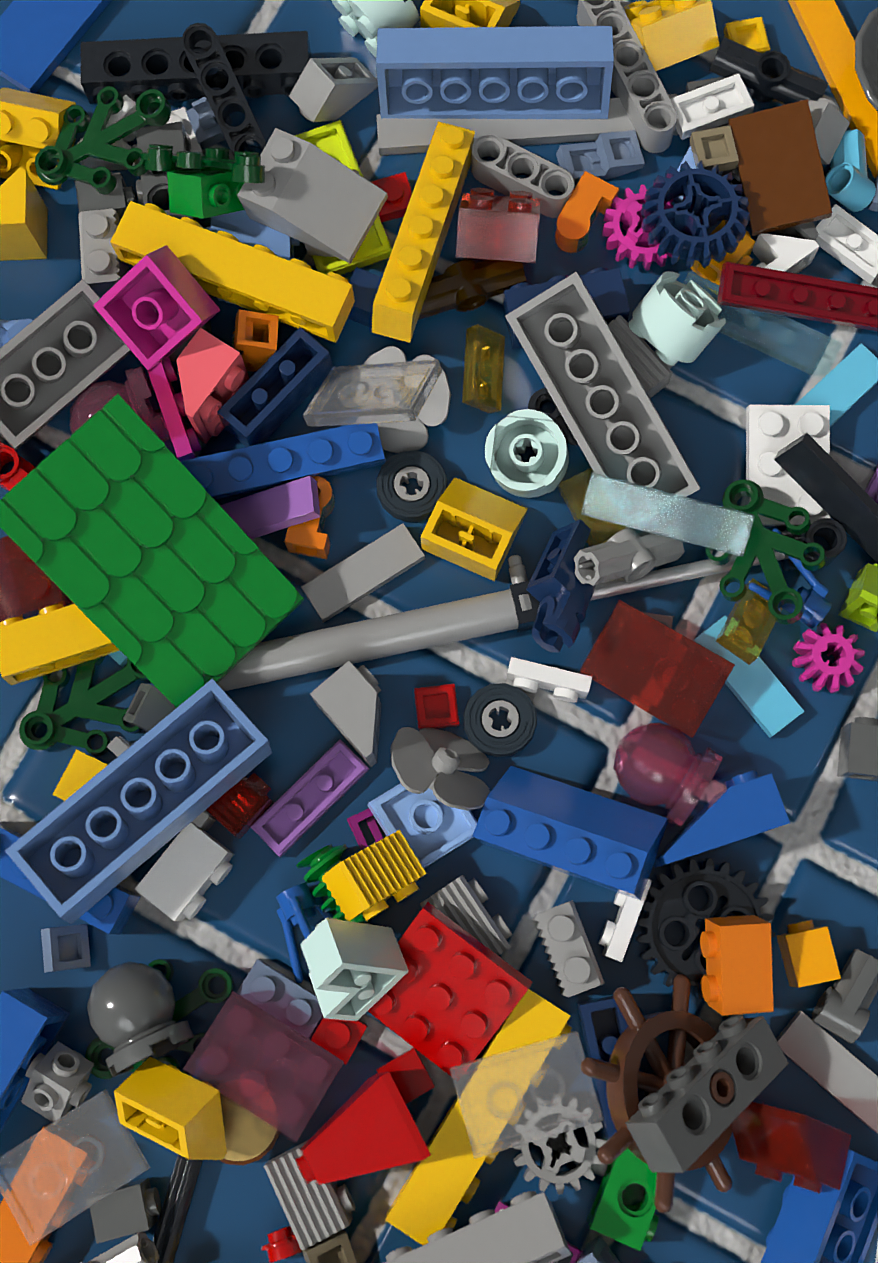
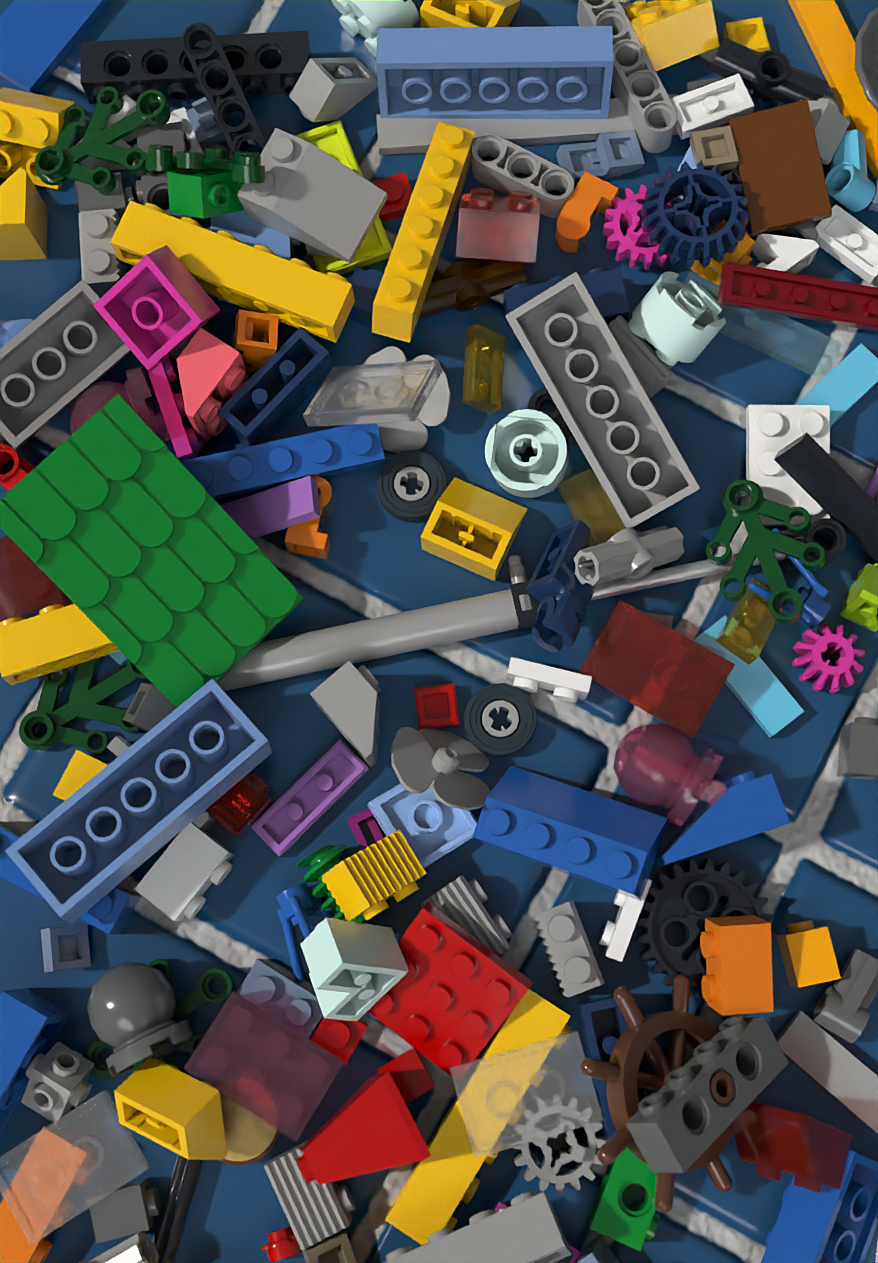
(363, 572): light grey tile -> none
(667, 514): clear light blue tile -> none

